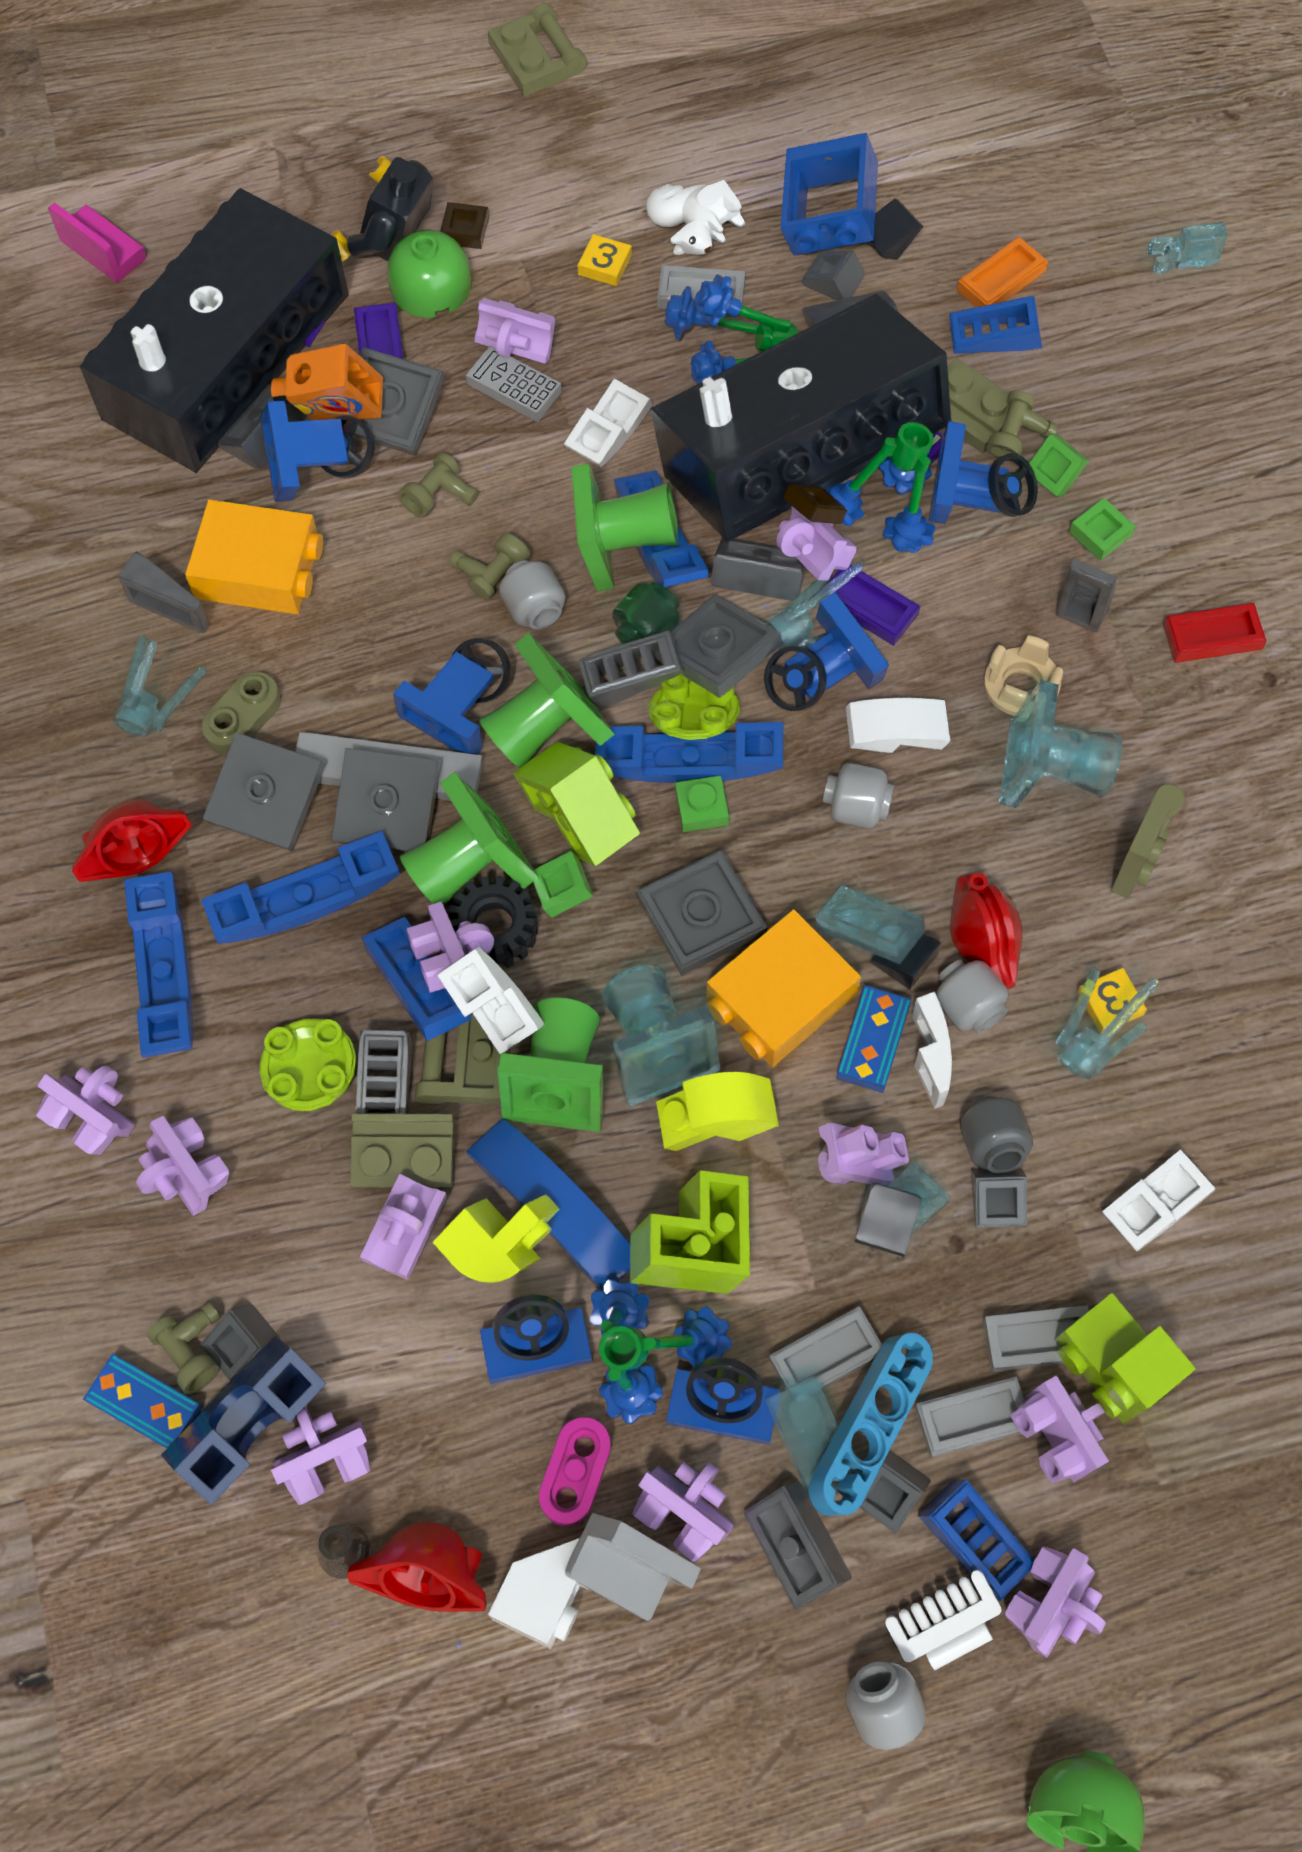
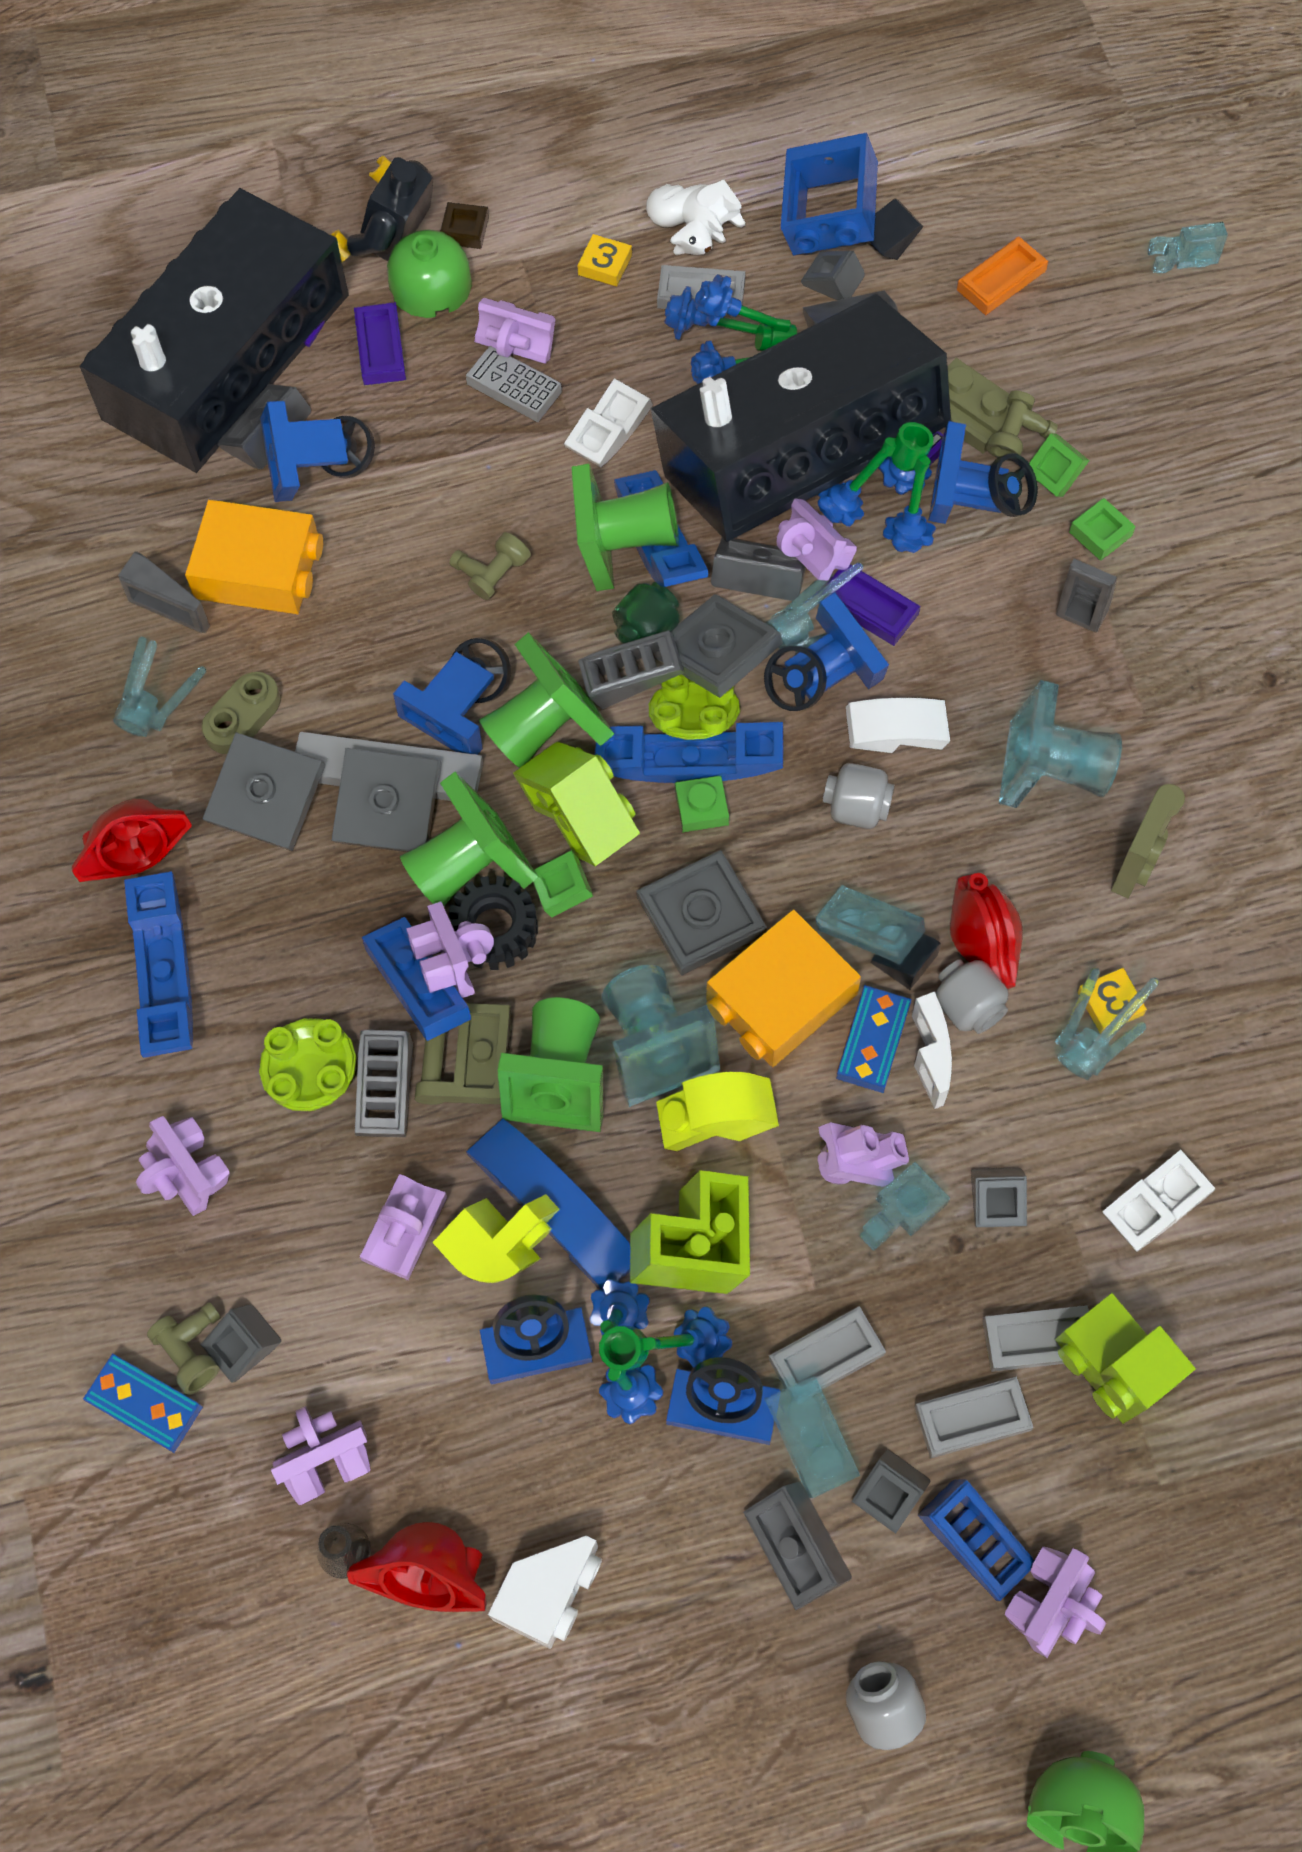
(68, 1097): lavender hips -> none
(97, 241): dark pink panel -> none
(215, 1445): dark blue arch -> none
(304, 895): blue slope -> none
(331, 384): orange torso -> none
(404, 1145): olive plate -> none
(407, 401): dark grey plate -> none
(418, 496): olive piece -> none
(492, 997): white slope -> none
(526, 57): olive plate -> none
(532, 594): light grey head -> none
(575, 1472): dark pink plate -> none
(627, 1566): light grey panel -> none
(666, 1494): lavender hips -> none
(815, 503): dark brown tile -> none
(878, 1428): dark azure beam -> none
(888, 1219): slope -> none
(950, 1636): white piece -> none
(996, 1134): dark grey head -> none
(1008, 312): blue slope -> none
(1029, 660): tan piece -> none
(1067, 1429): lavender hips -> none
(1214, 632): red tile -> none

